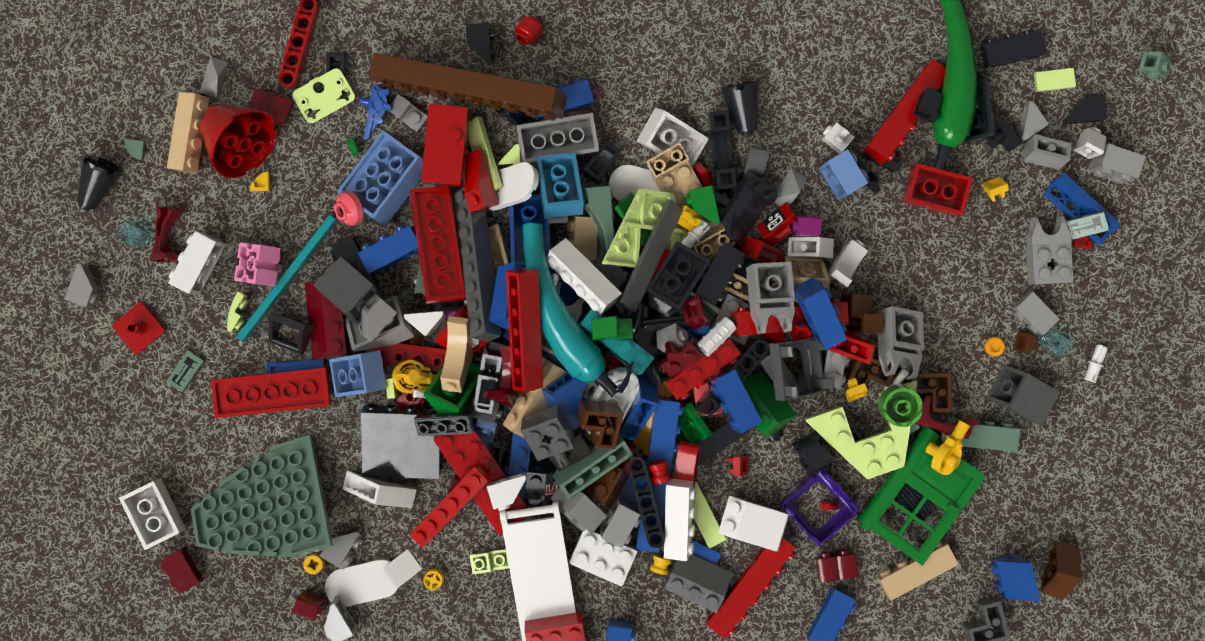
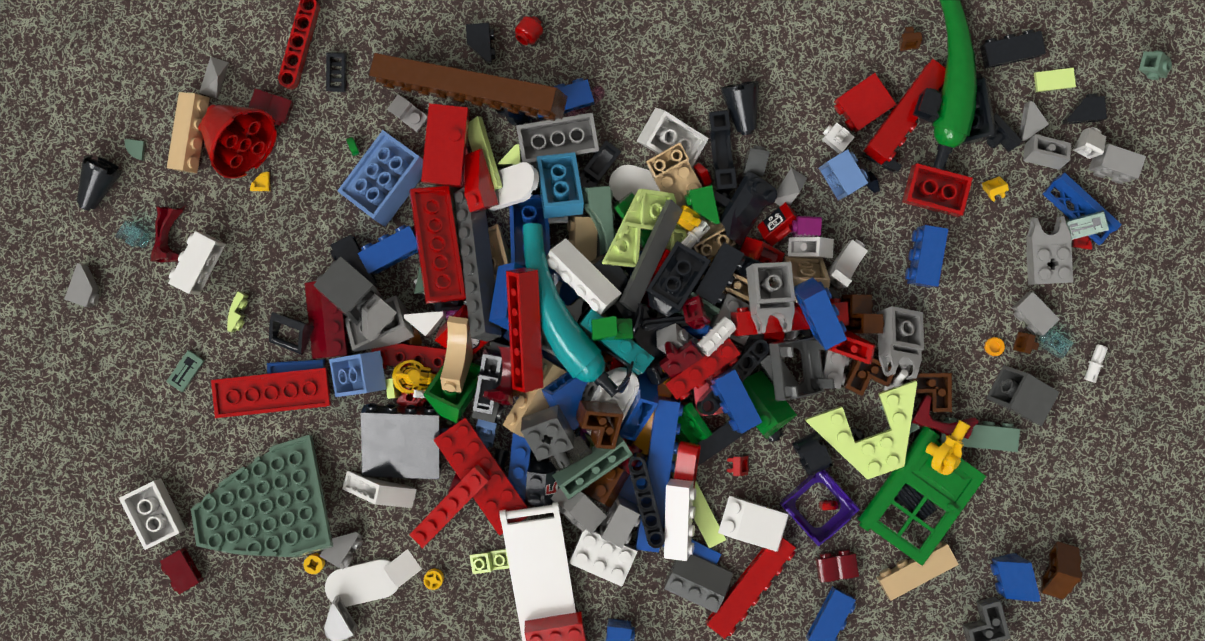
(138, 328): red tile -> none
(258, 264): bright pink brick -> none
(287, 278): teal tile -> none
(309, 606): dark red brick -> none
(325, 101): yellowish green axle -> none
(348, 208): coral piece -> none
(377, 107): blue piece -> none
(444, 424): black tile -> none
(505, 490): white slope -> none
(659, 471): red wheel -> none
(660, 564): yellow wheel -> none
(800, 331): red tile -> none
(855, 391): yellow tile -> none
(864, 103): none -> red brick
(910, 40): none -> reddish brown tile
(910, 401): bright green brick -> none
(926, 256): none -> blue brick

